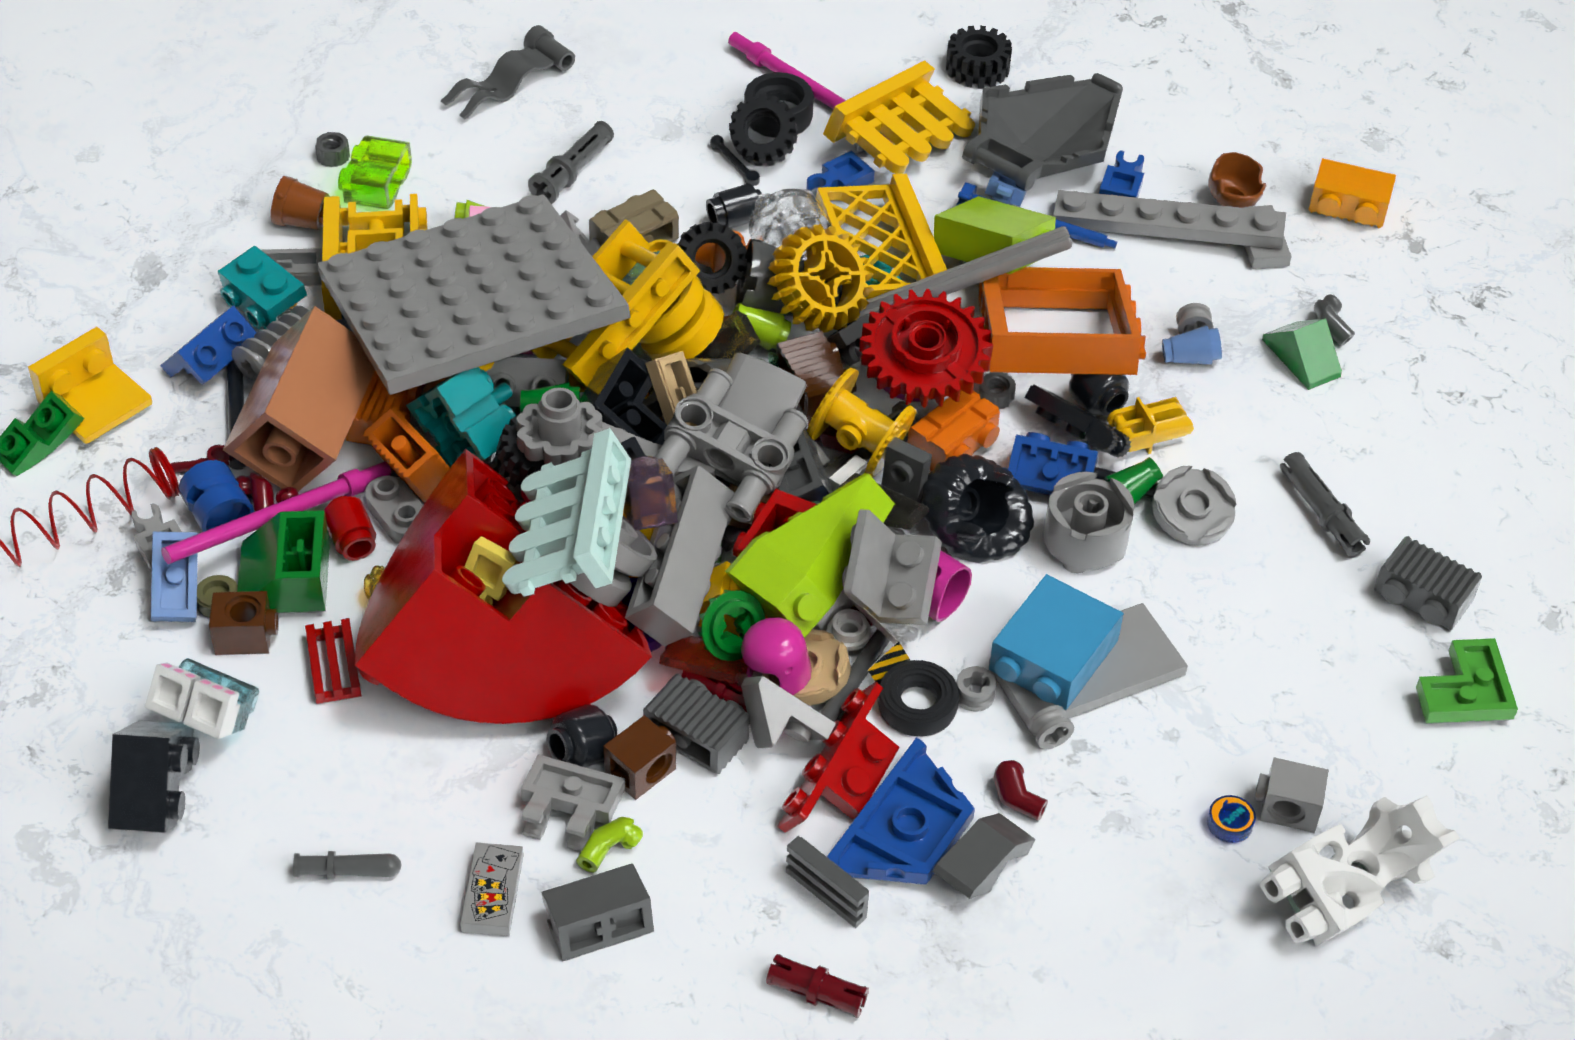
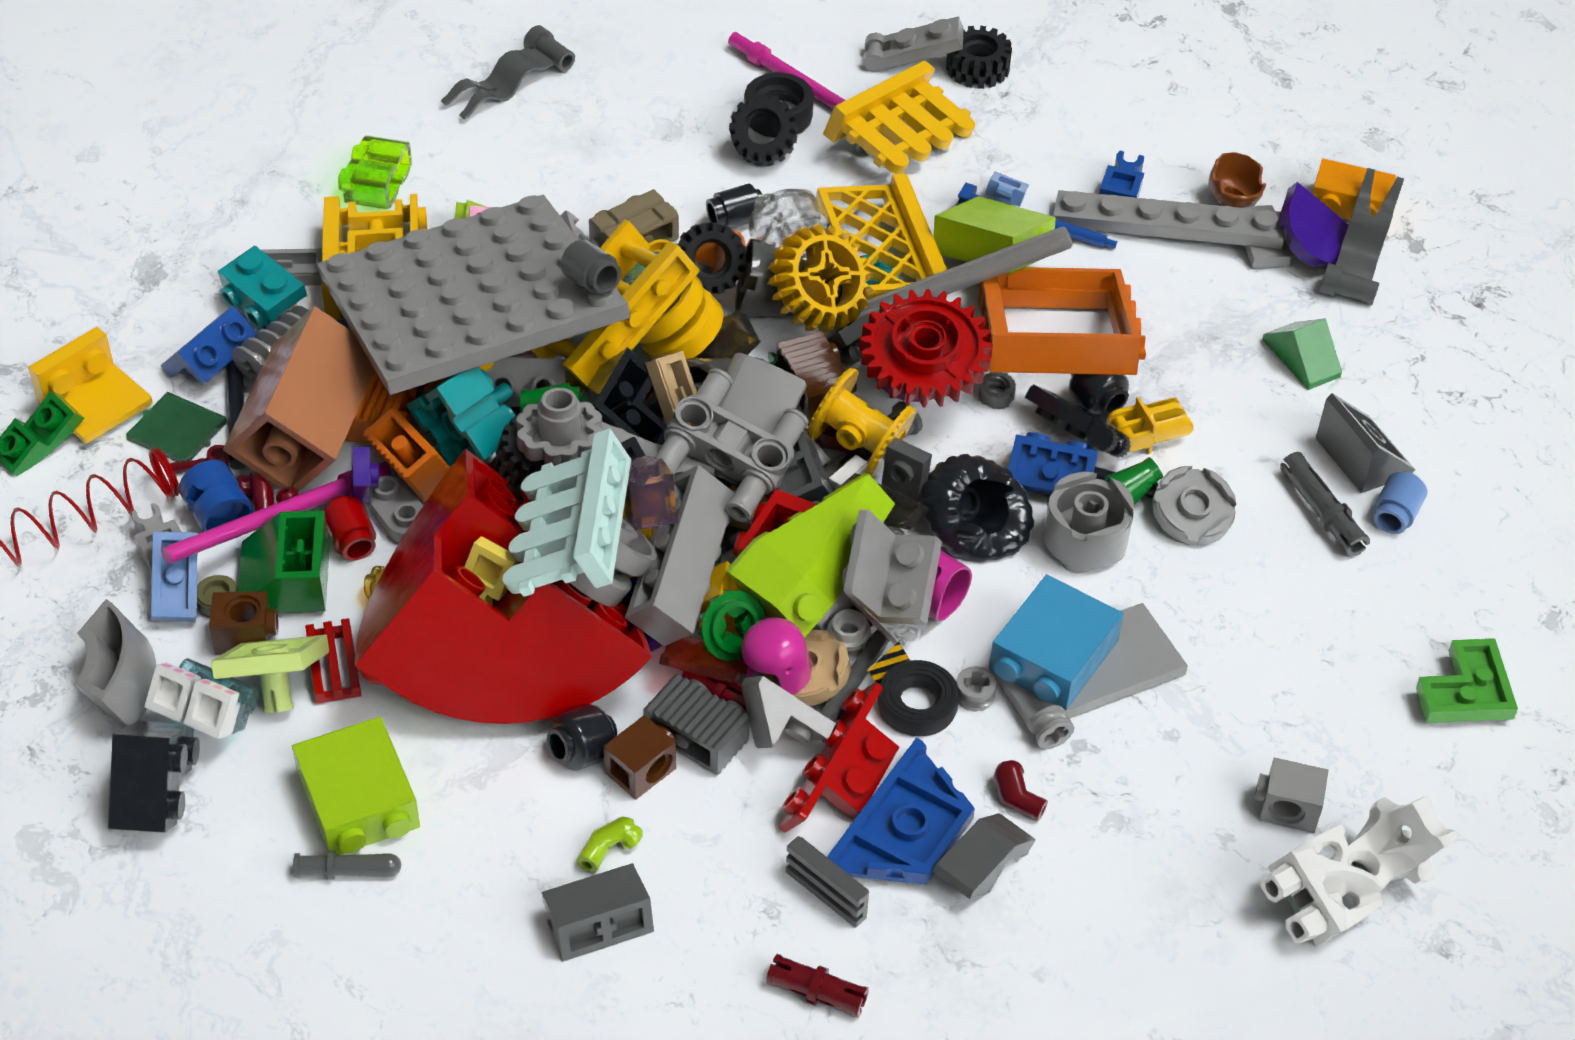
(116, 664): none -> light grey brick
(176, 427): none -> clear green piece
(271, 661): none -> yellowish green tile
(297, 204): dark orange piece -> none
(332, 149): dark grey axle -> none
(356, 786): none -> lime brick
(364, 474): none -> dark purple plate
(492, 889): light grey tile -> none
(563, 169): dark grey pin -> none
(572, 790): light grey plate -> none
(590, 267): none -> dark grey brick
(751, 177): black hinge -> none
(768, 325): lime cone -> none
(842, 171): blue plate -> none
(913, 44): none -> light grey plate
(956, 428): orange brick -> none
(1044, 127): dark grey windscreen -> none
(1193, 317): light grey bush -> none
(1193, 347): medium blue cone -> none
(1231, 818): clear blue tile -> none
(1312, 227): none -> dark purple tile
(1328, 309): dark grey arm -> none
(1358, 445): none -> dark grey slope
(1361, 246): none -> dark grey flag
(1399, 502): none -> medium blue brick
(1428, 583): dark grey brick -> none

